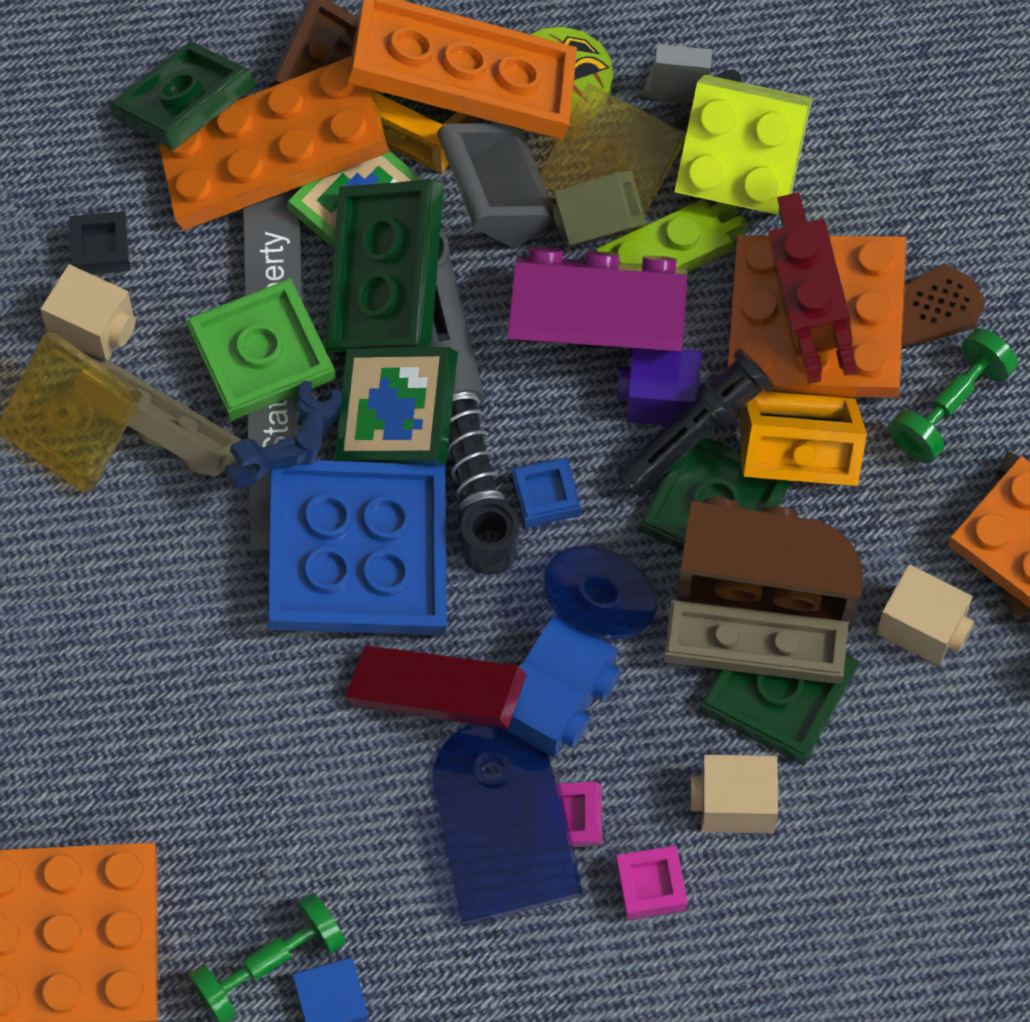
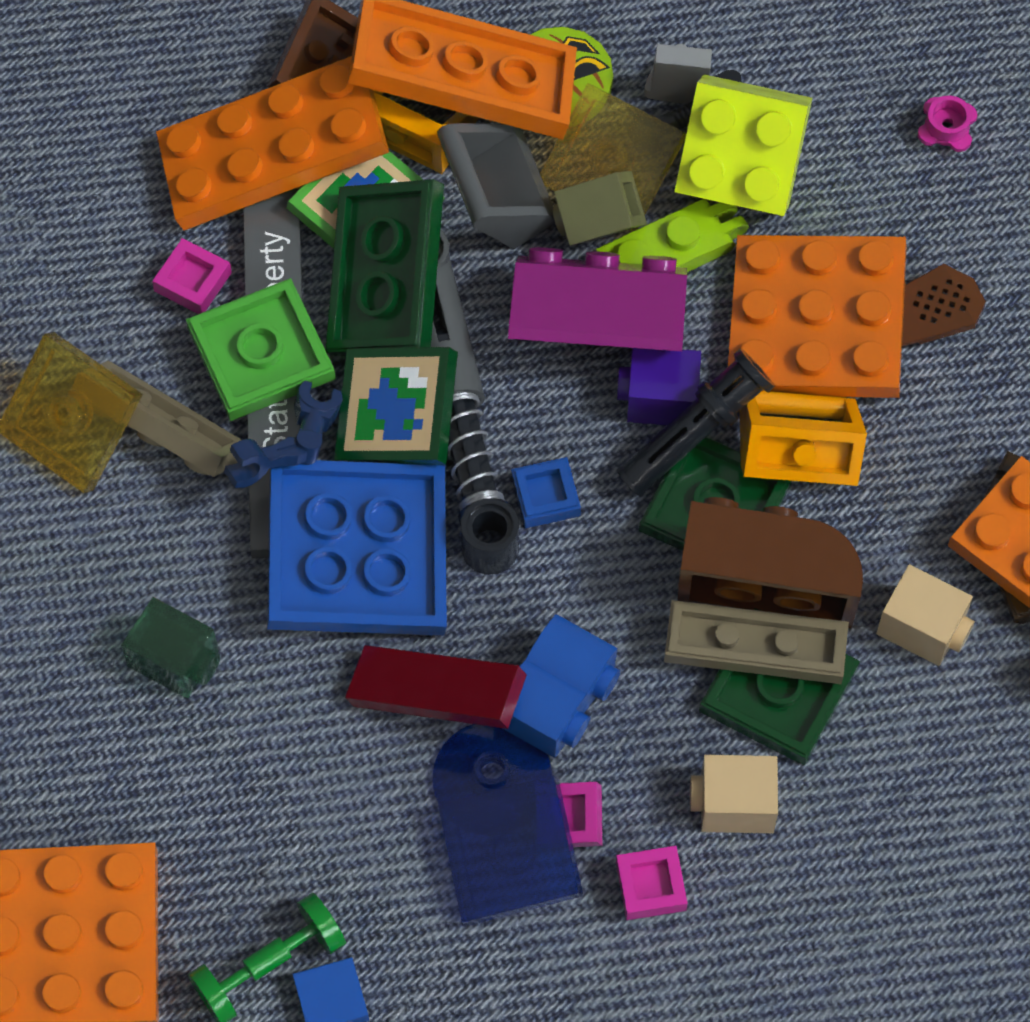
(89, 313): tan brick -> none
(100, 242): black plate -> none
(171, 648): none -> clear green brick
(182, 95): dark green tile -> none
(192, 276): none -> dark pink plate
(599, 592): clear blue dish -> none
(810, 289): dark red hinge -> none
(951, 110): none -> dark pink plate
(988, 357): green wheel -> none

